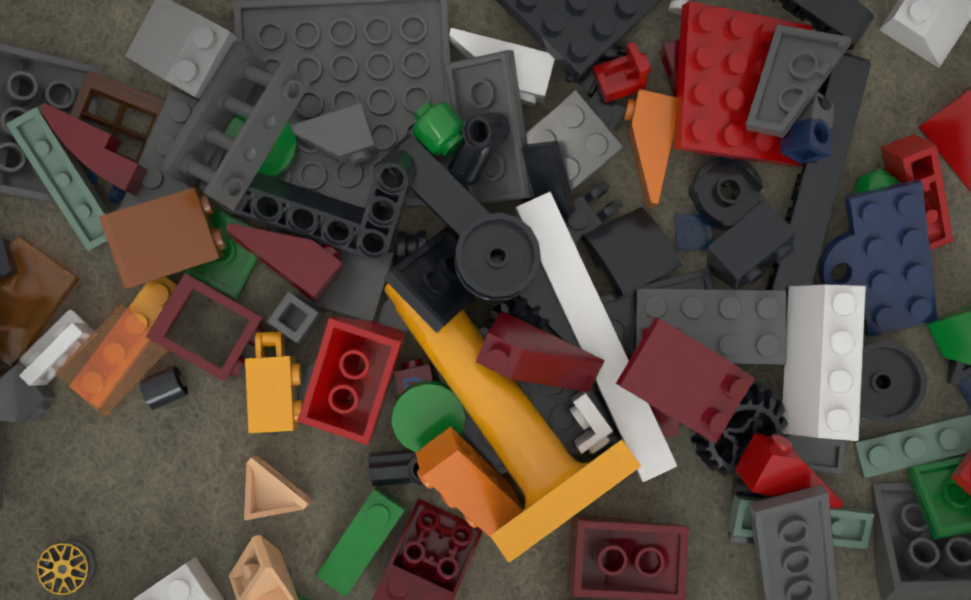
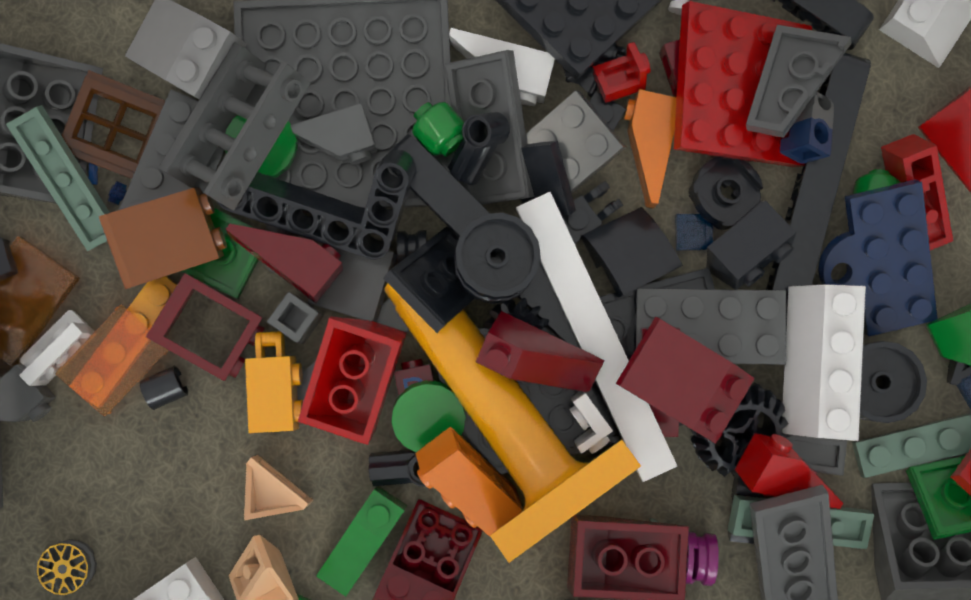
(95, 150): dark red slope -> none
(702, 559): none -> magenta wheel

